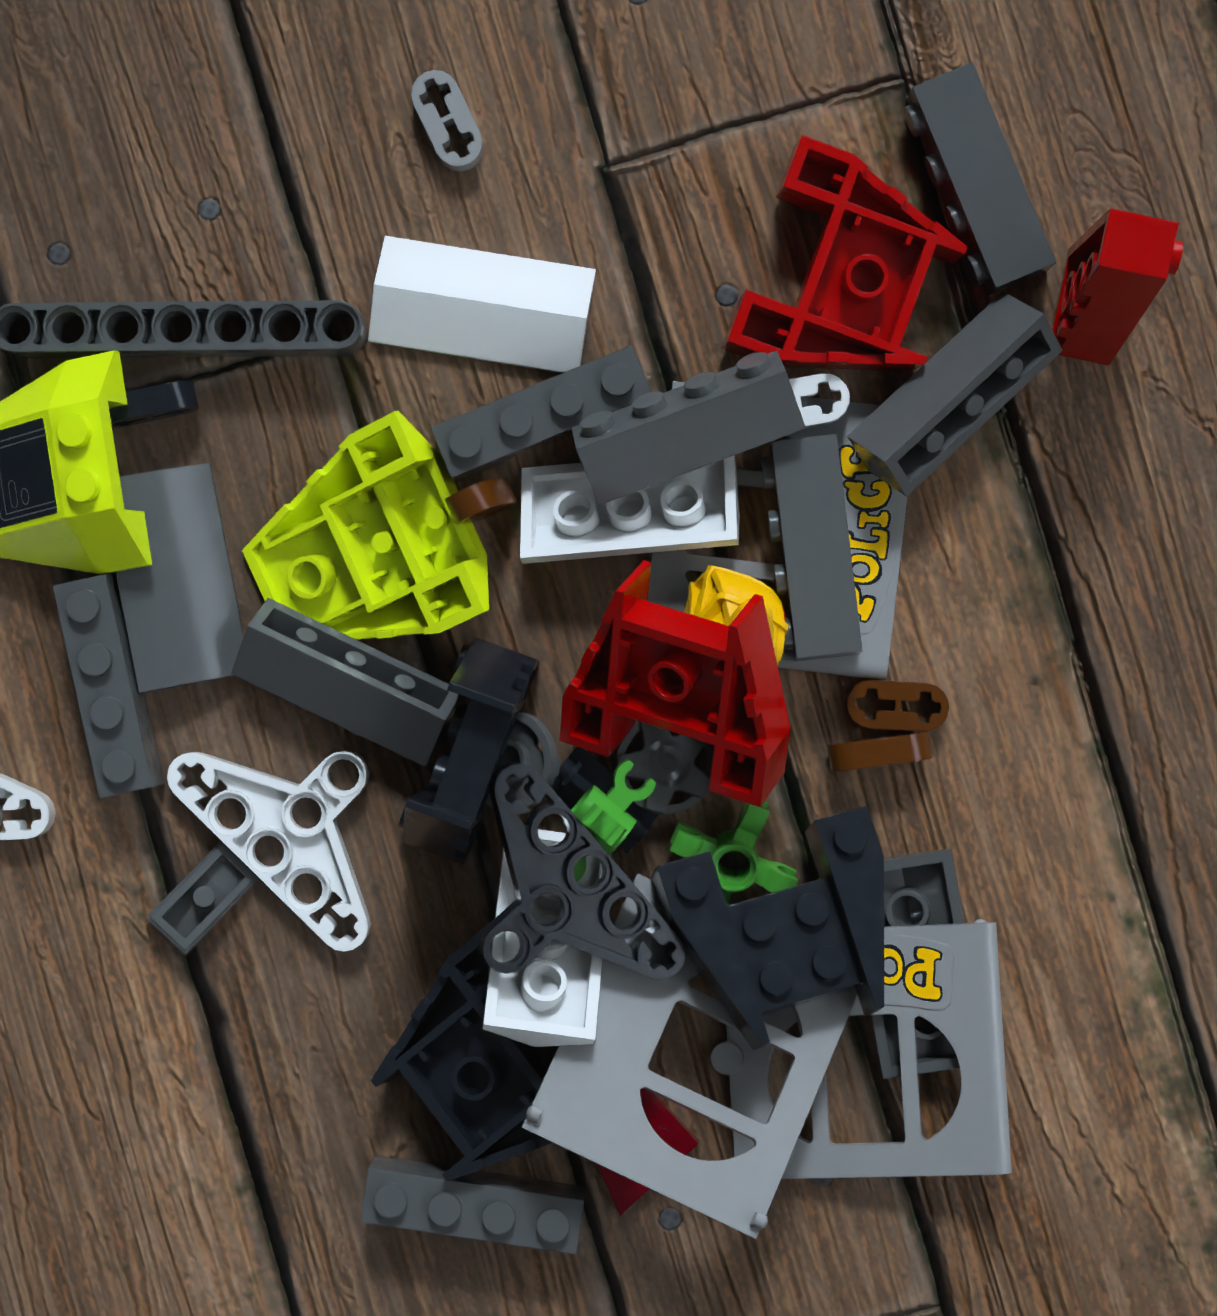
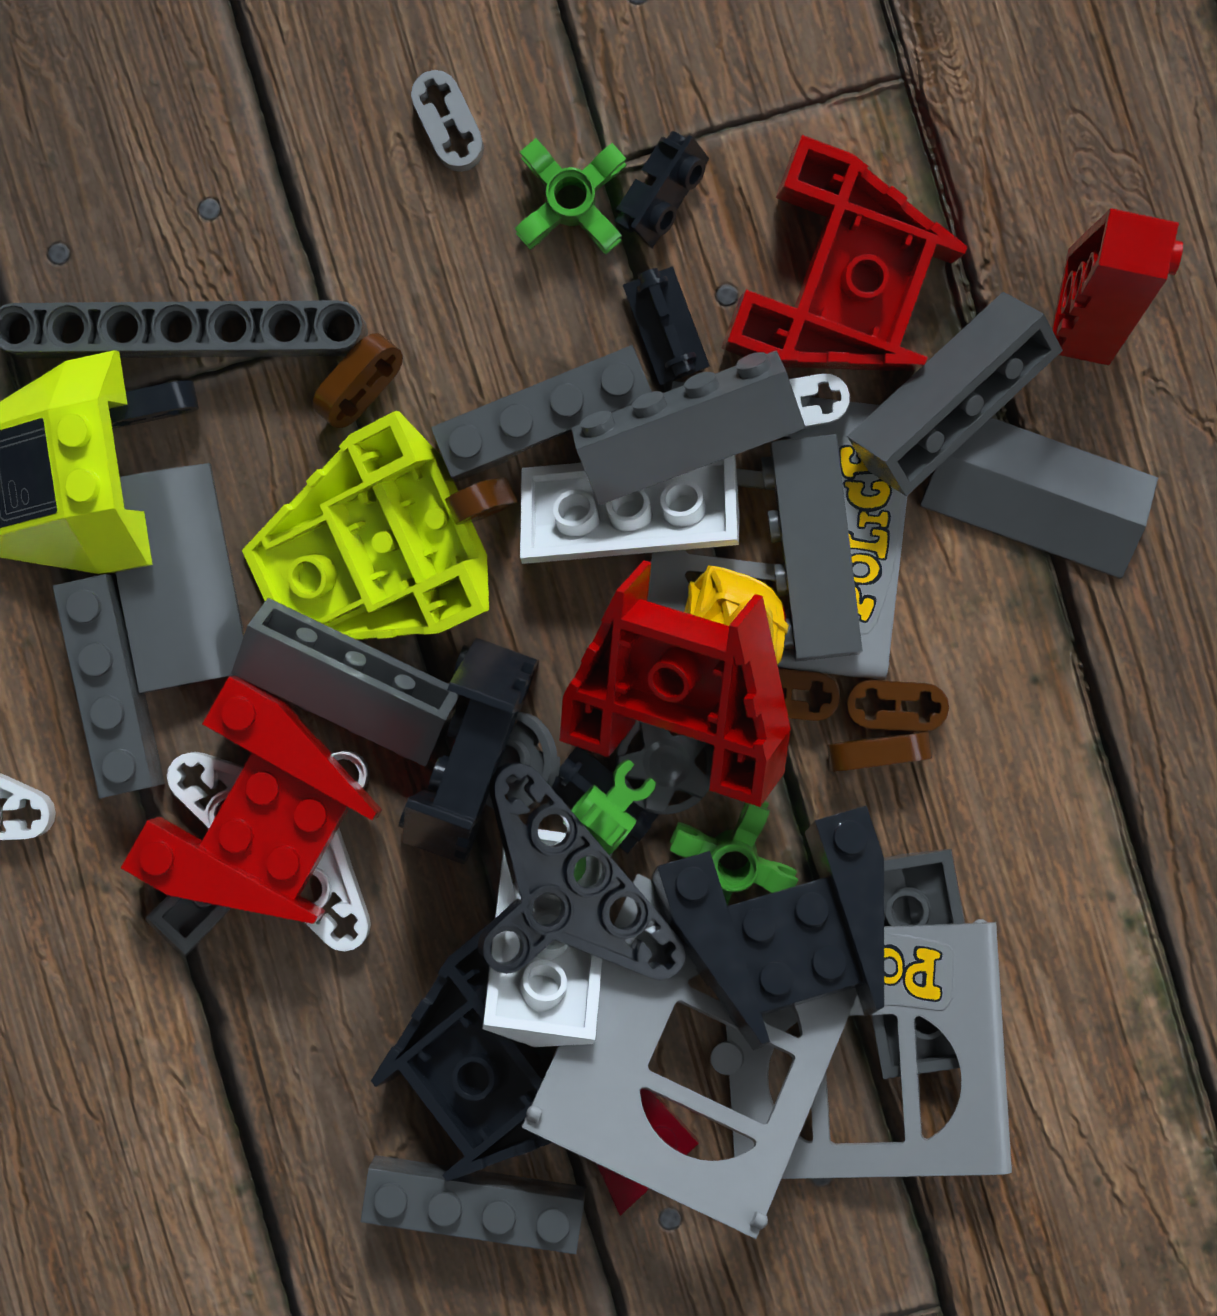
(270, 822): none -> red wedge
(357, 380): none -> reddish brown beam
(480, 305): white slope -> none
(590, 179): none -> bright green pin
(651, 210): none -> black hinge
(666, 324): none -> black hinge
(803, 681): none -> reddish brown beam
(978, 179): dark grey brick -> none
(1045, 496): none -> dark grey slope

